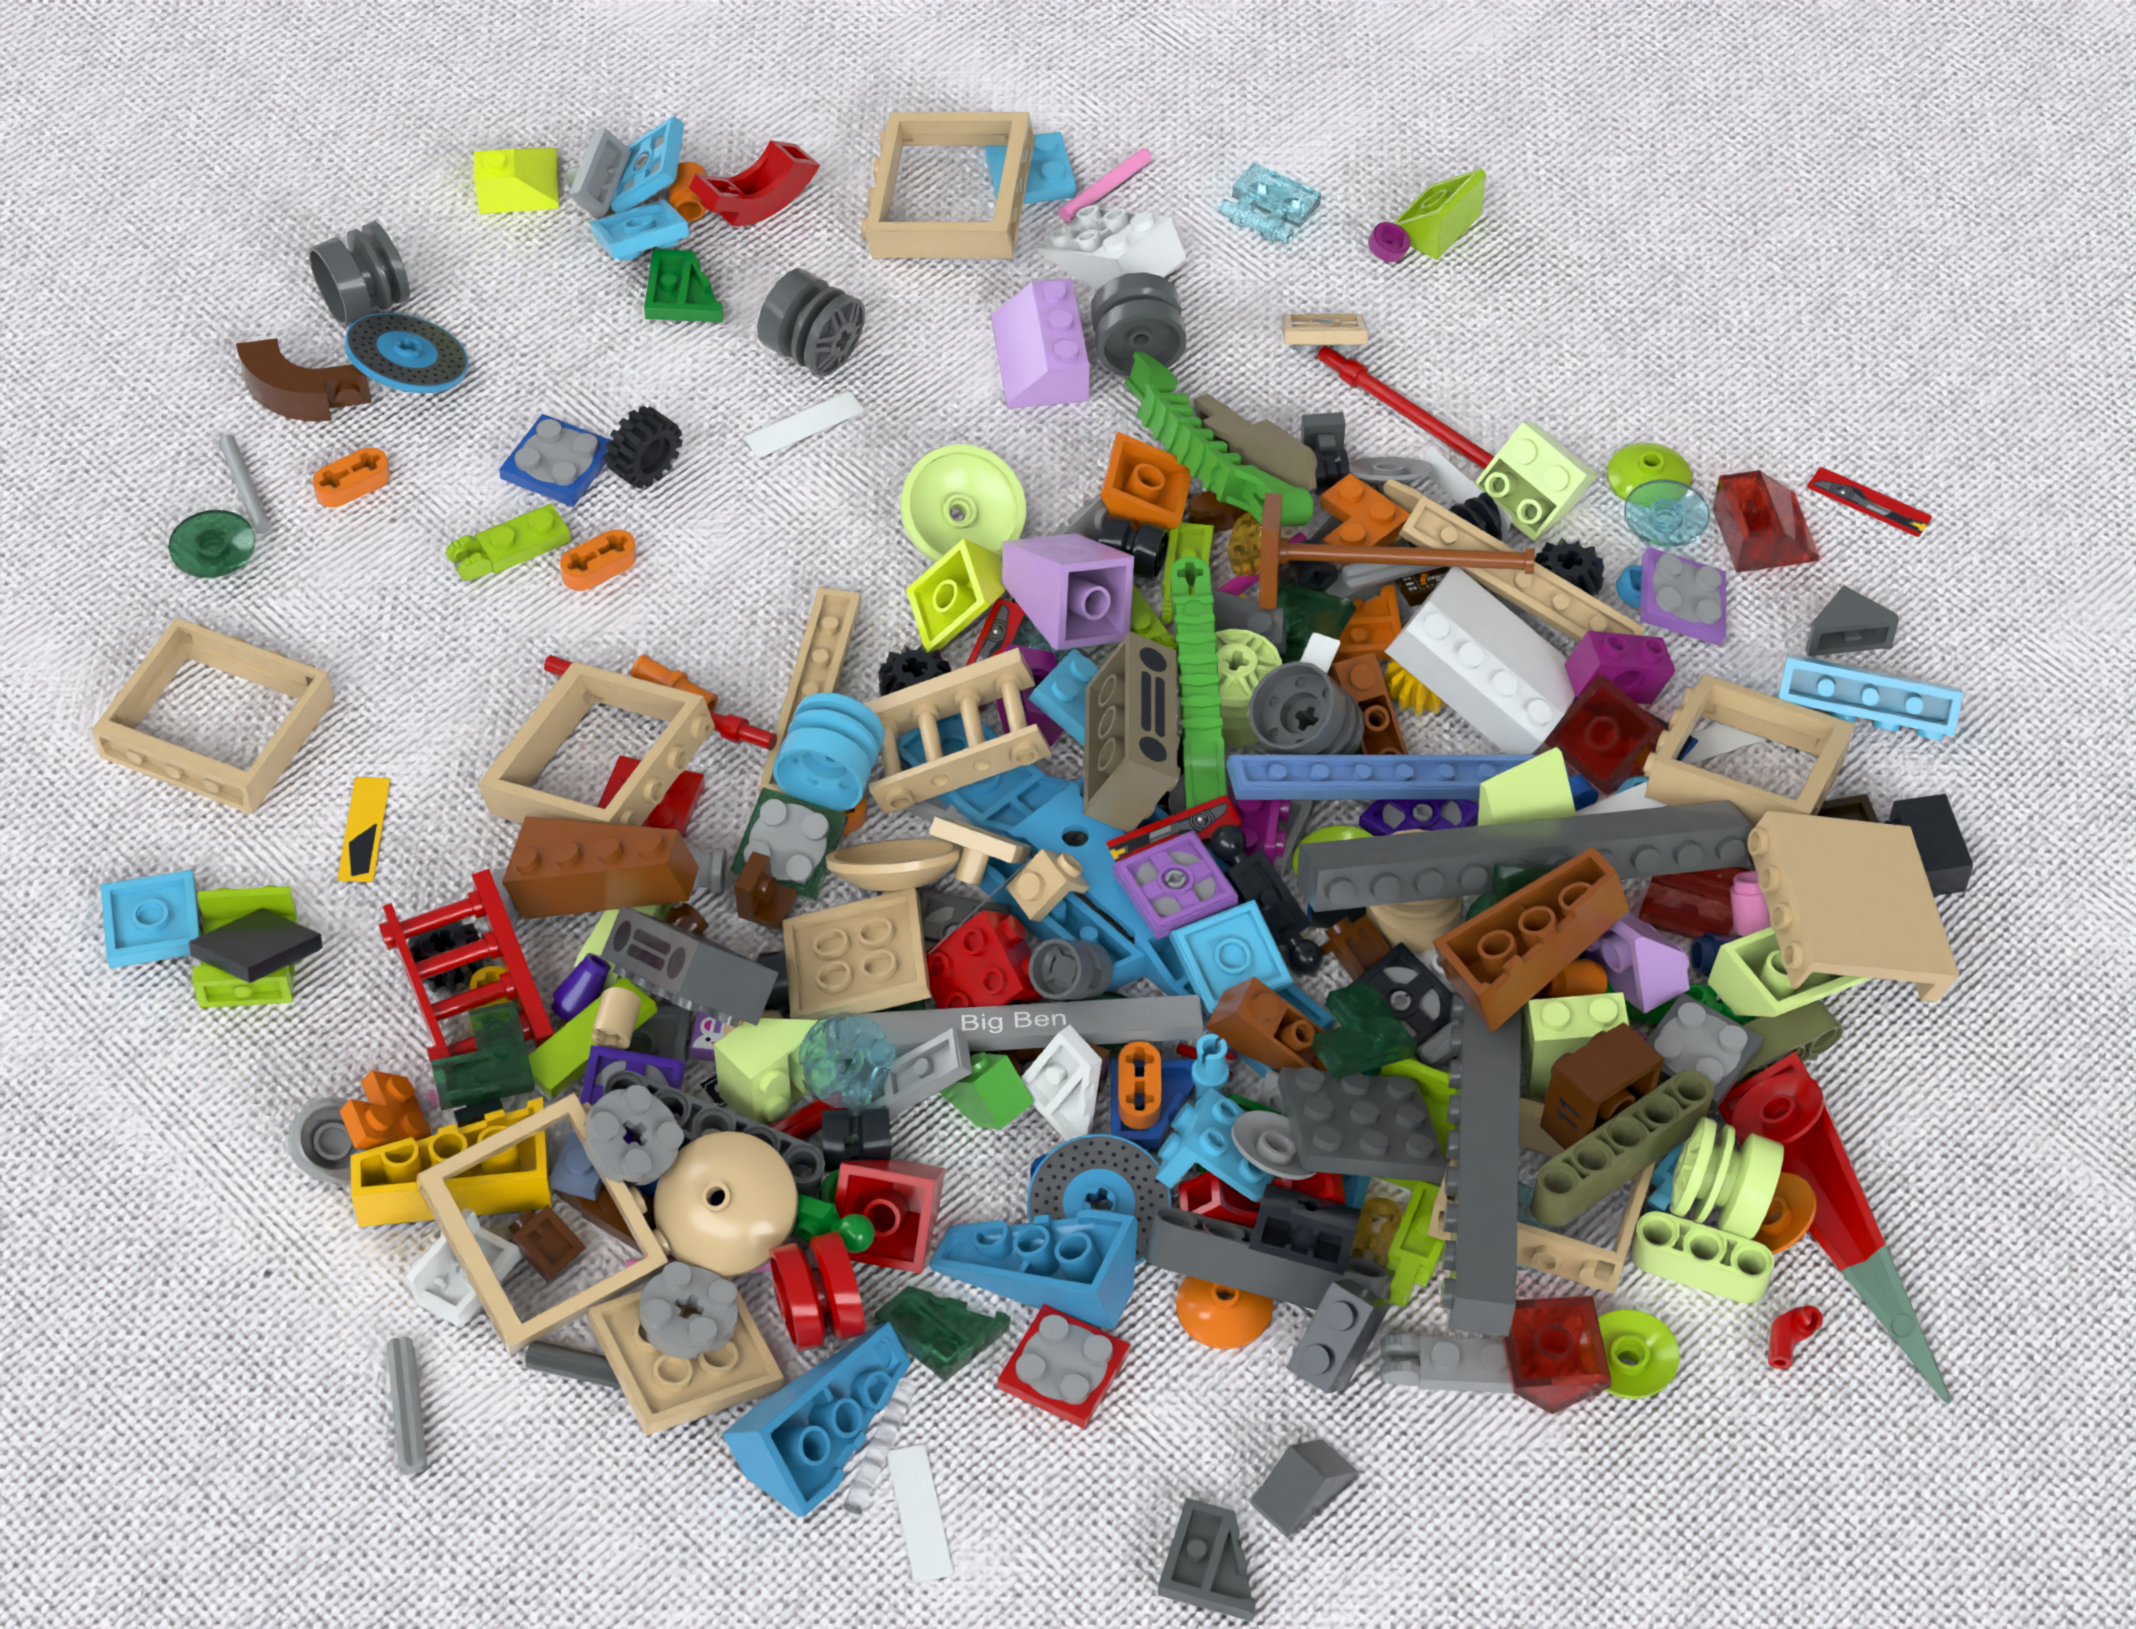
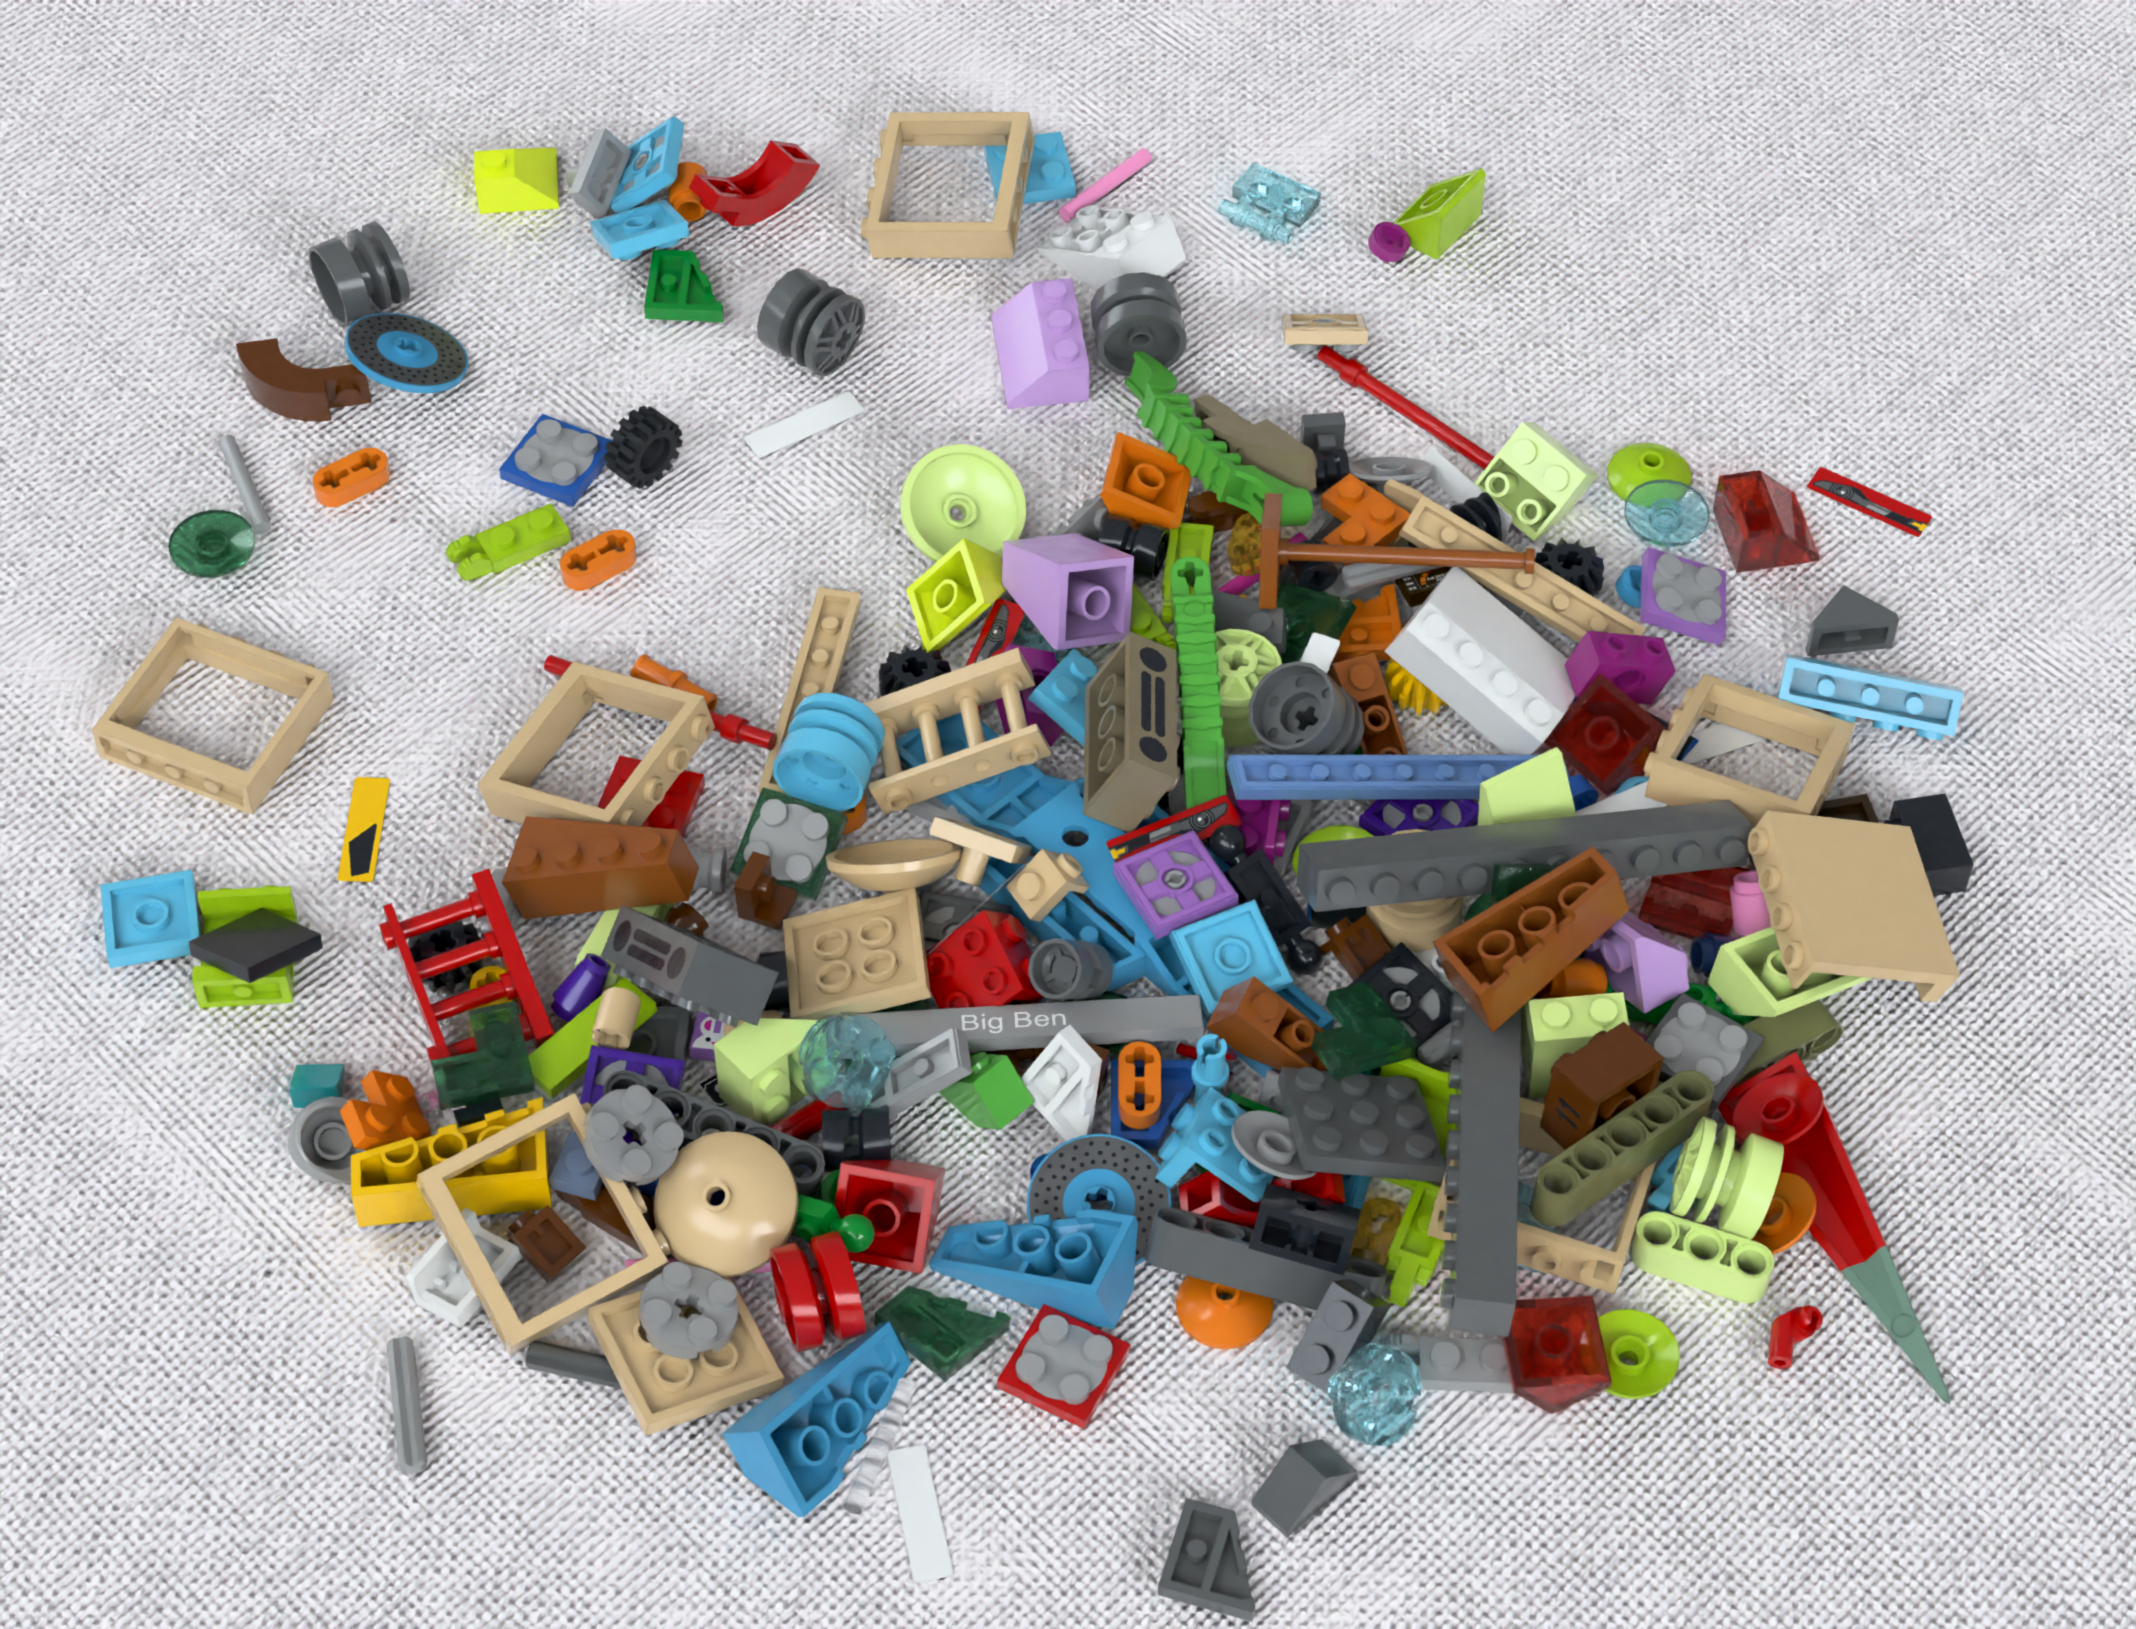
(315, 1082): none -> teal slope
(1354, 1389): none -> clear light blue plate

